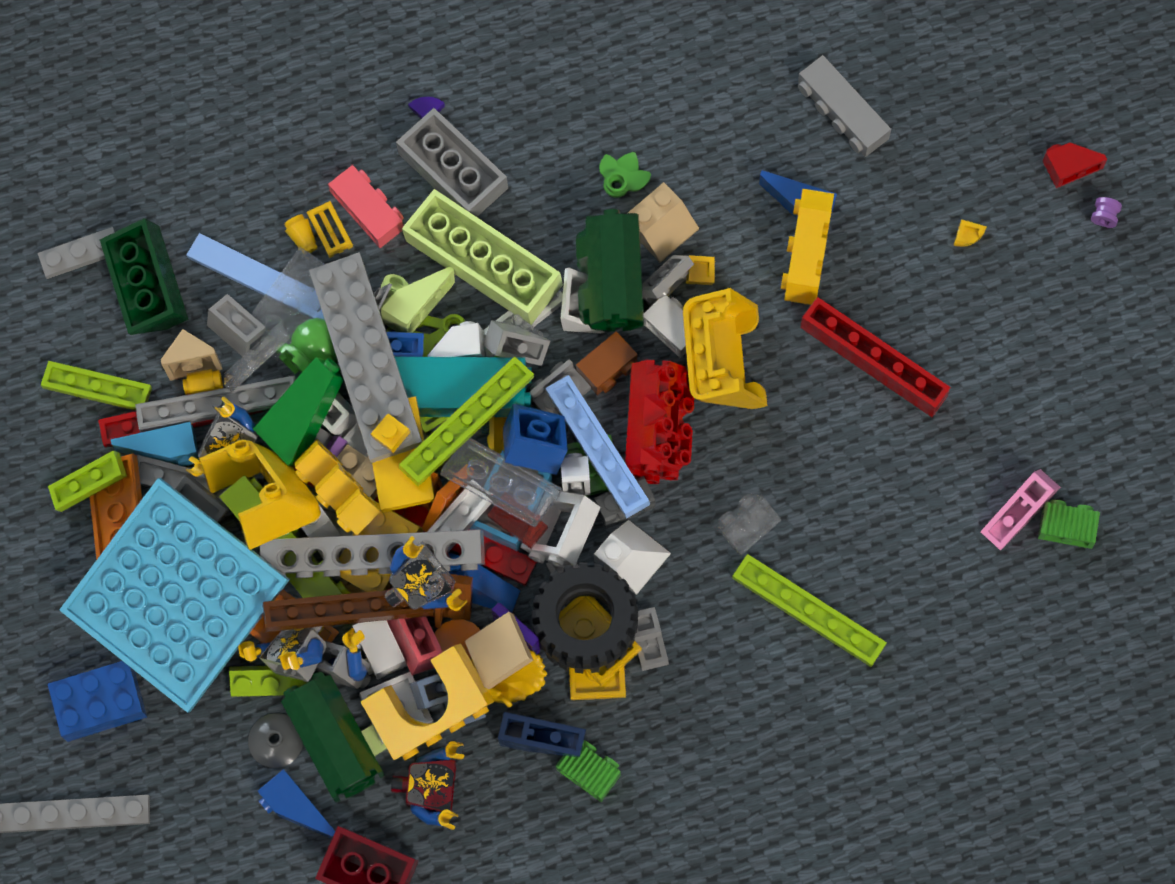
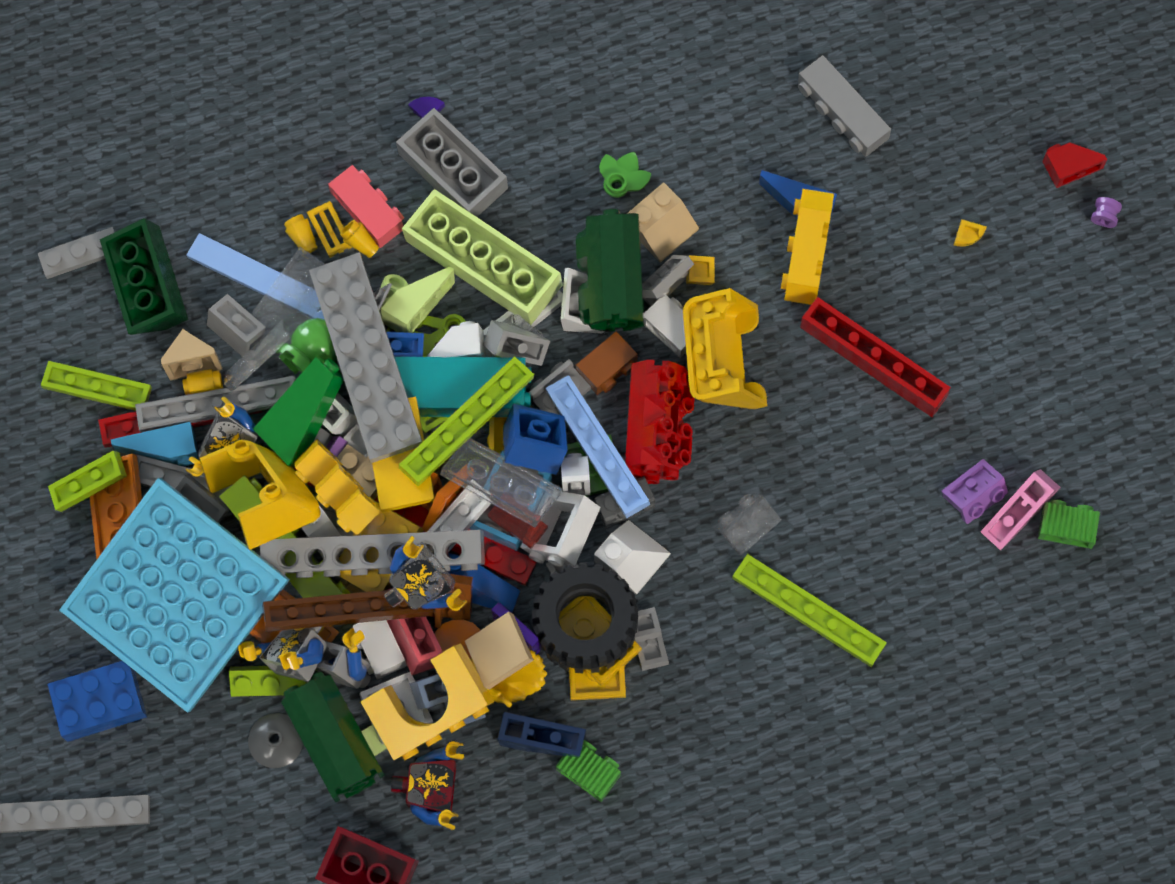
(291, 804): blue slope -> none
(359, 238): none -> yellow cone
(390, 433): yellow plate -> none
(976, 491): none -> medium lavender bracket

